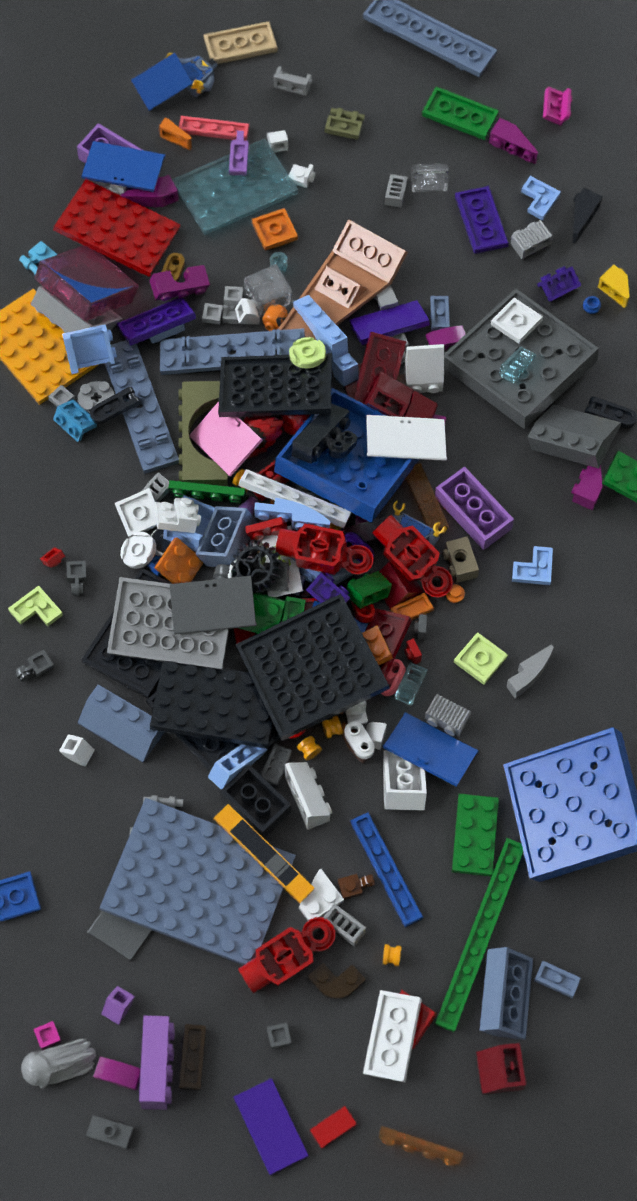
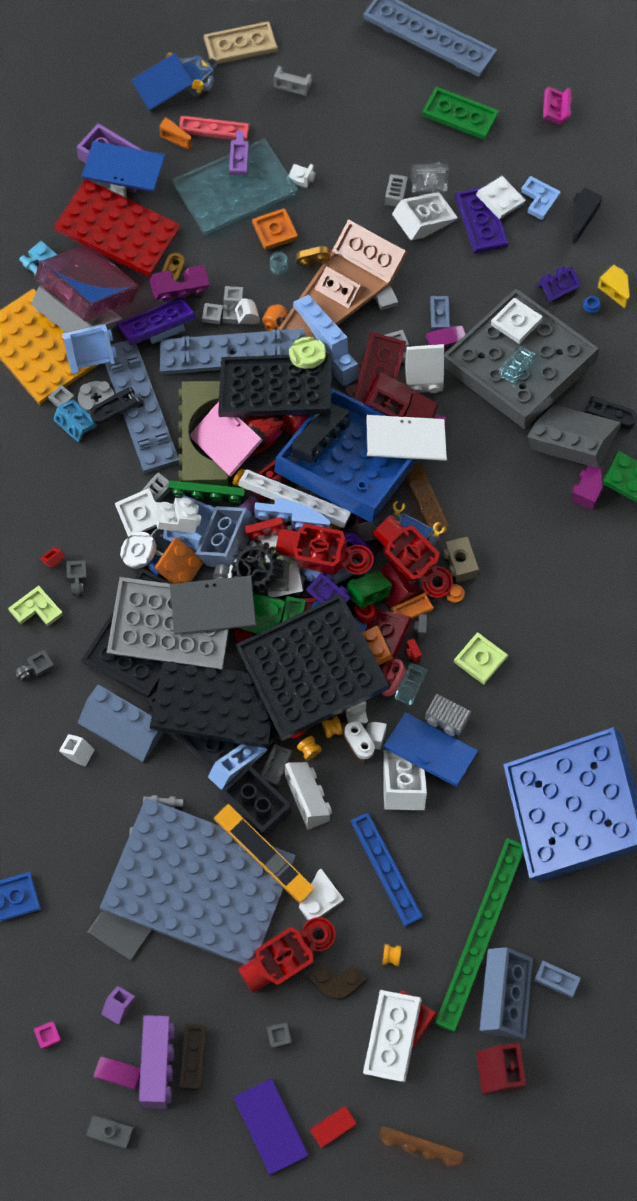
(58, 1063): light grey hair -> none
(163, 195): magenta slope -> none
(268, 288): clear brick -> none
(278, 141): white brick -> none
(313, 256): none -> pearl gold plate
(342, 444): black plate -> none
(344, 127): olive plate -> none
(349, 919): light grey slope -> none
(352, 886): reddish brown plate -> none
(390, 321): dark purple tile -> none
(423, 215): none -> white slope
(474, 508): medium lavender brick -> none
(475, 835): green plate -> none
(500, 197): none -> white plate
(511, 139): magenta slope -> none
(529, 672): light grey slope -> none
(531, 239): light grey brick -> none
(536, 572): light blue plate -> none

